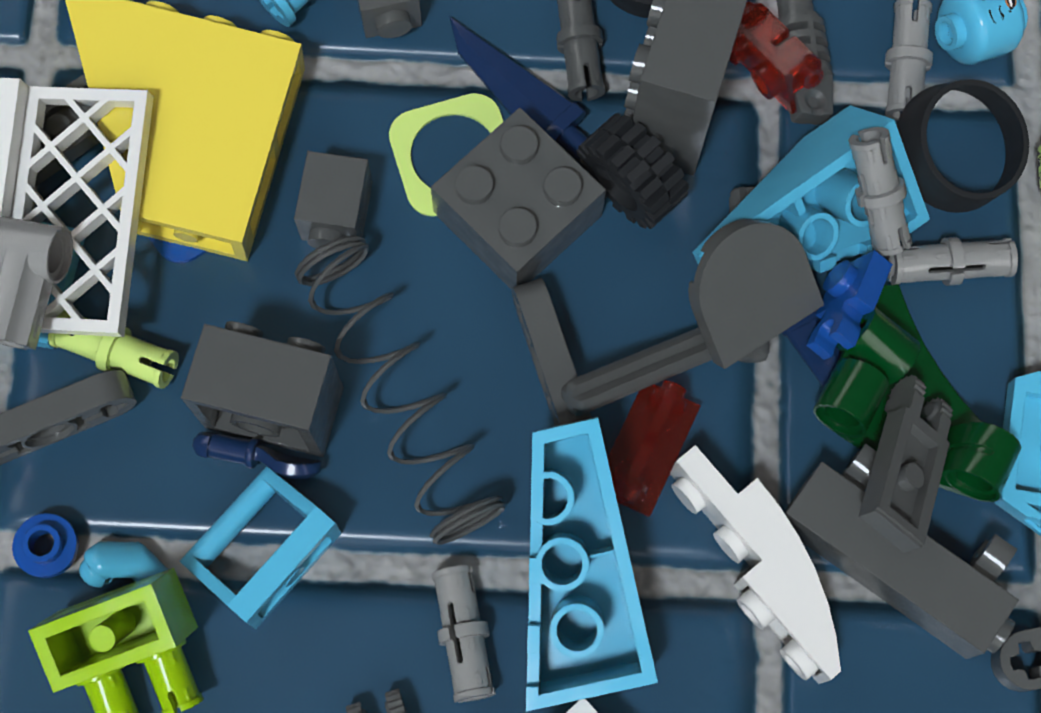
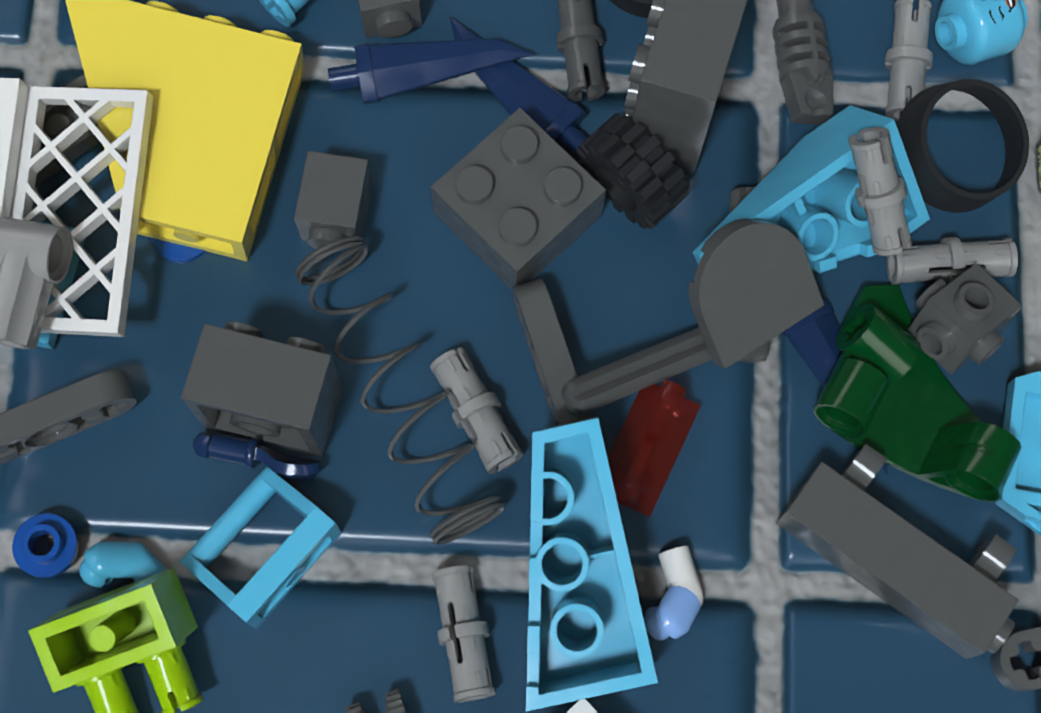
(120, 353): yellowish green pin -> none
(403, 67): none -> dark blue bar
(409, 124): yellowish green piece -> none
(476, 410): none -> light grey pin
(681, 600): none -> light blue arm
(774, 69): clear red hinge -> none
(783, 582): white slope -> none
(850, 293): blue plate -> none
(907, 466): dark grey hinge -> none
(963, 319): none -> dark grey brick

